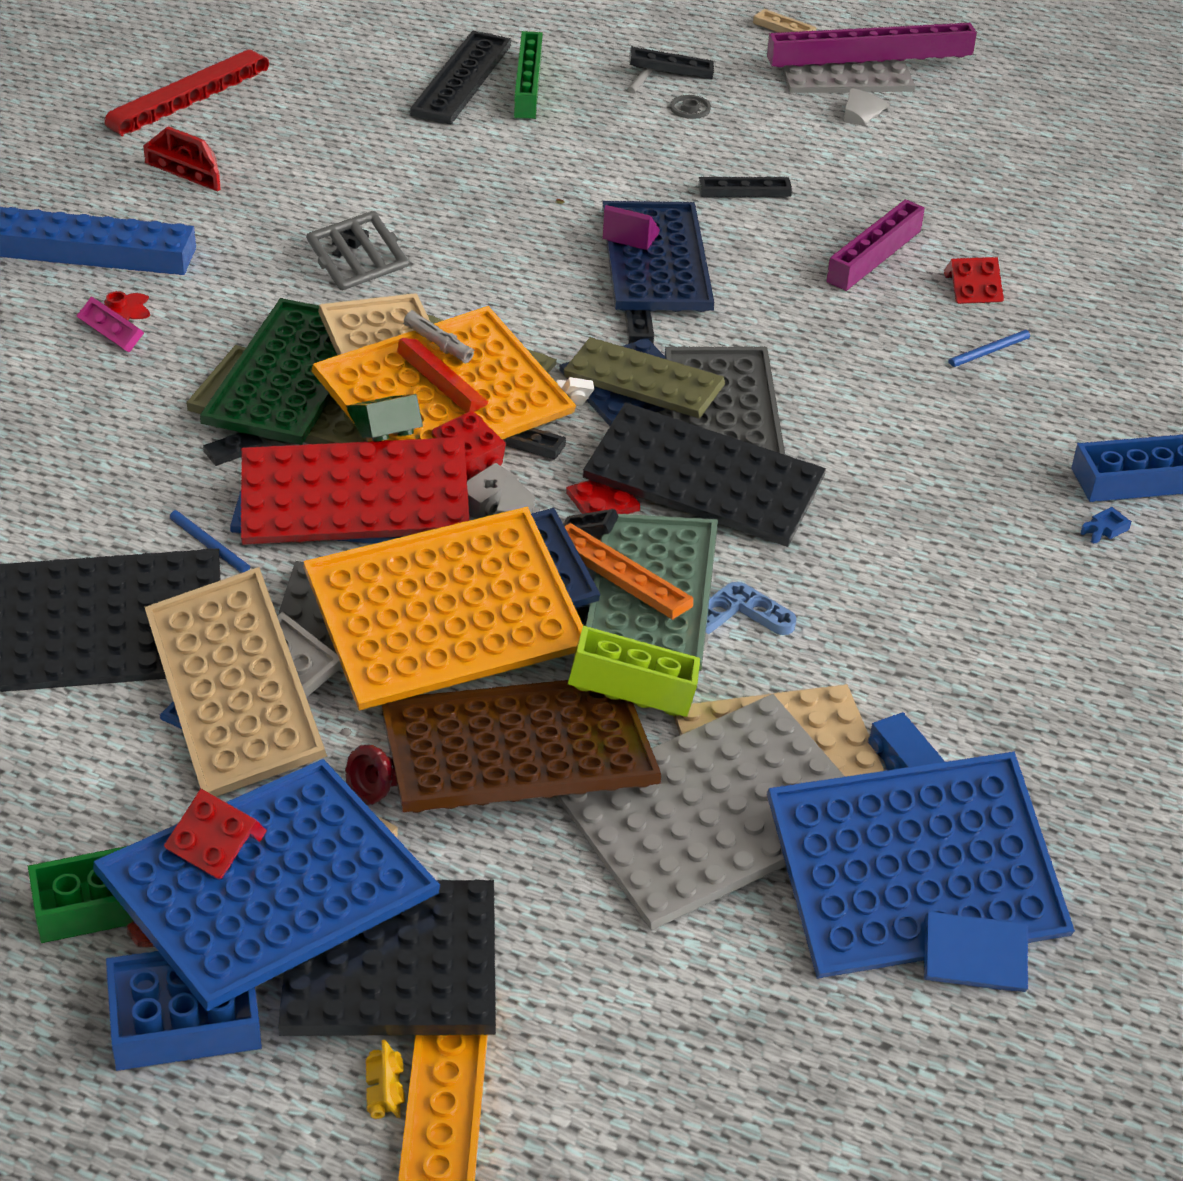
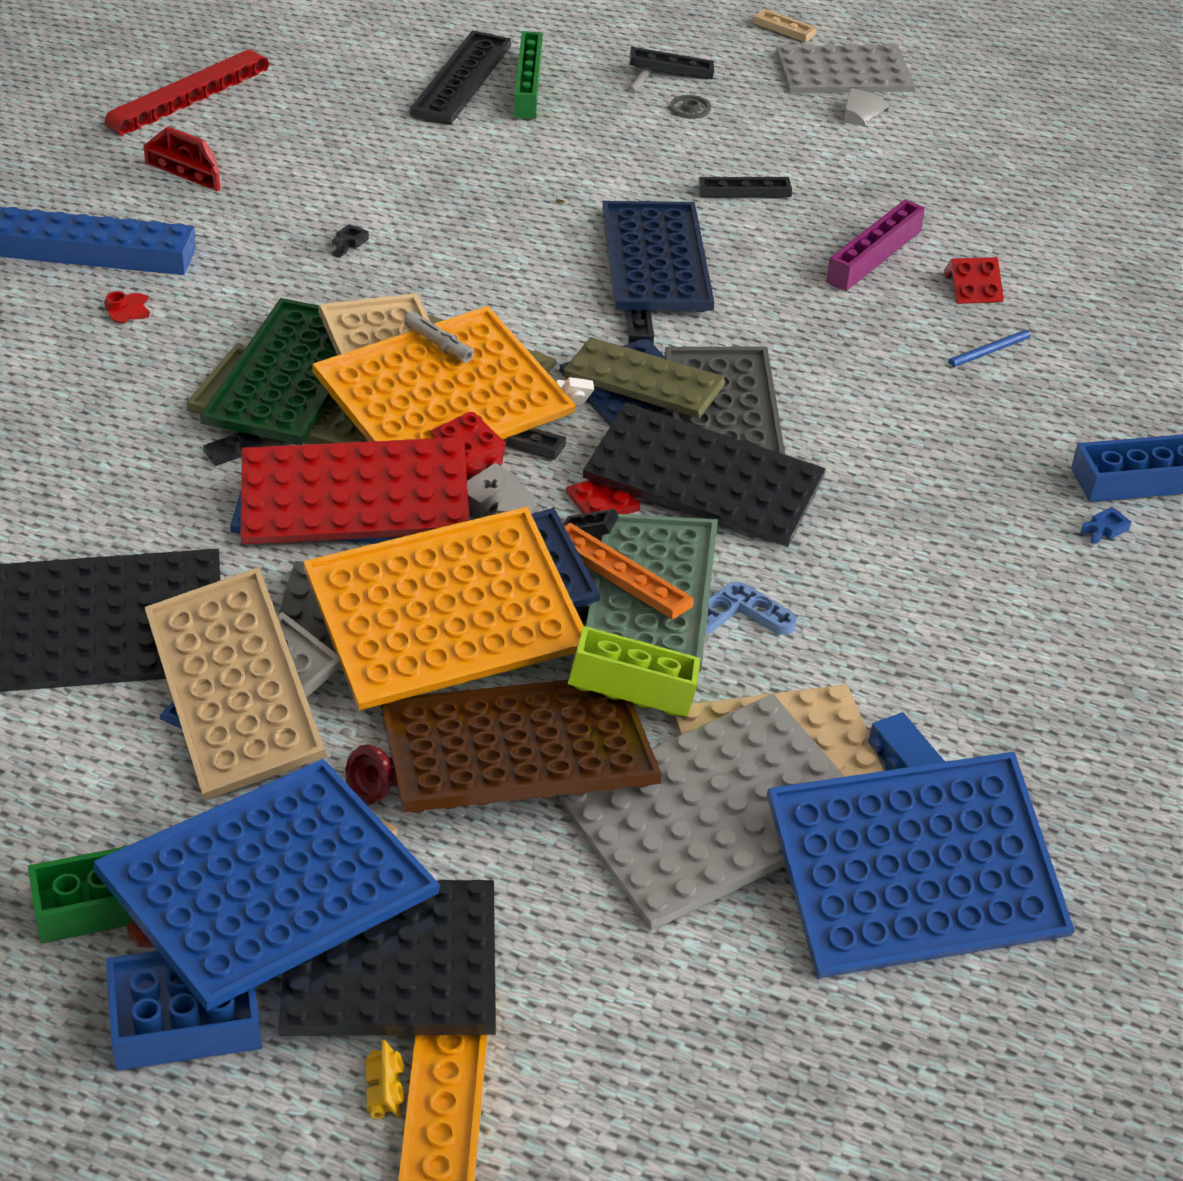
(110, 324): dark pink plate -> none
(209, 541): blue bar -> none
(212, 834): red bracket -> none
(354, 224): dark grey bar -> none
(386, 416): slope -> none
(440, 375): red slope -> none
(629, 227): magenta slope -> none
(871, 44): magenta brick -> none
(976, 952): blue tile -> none

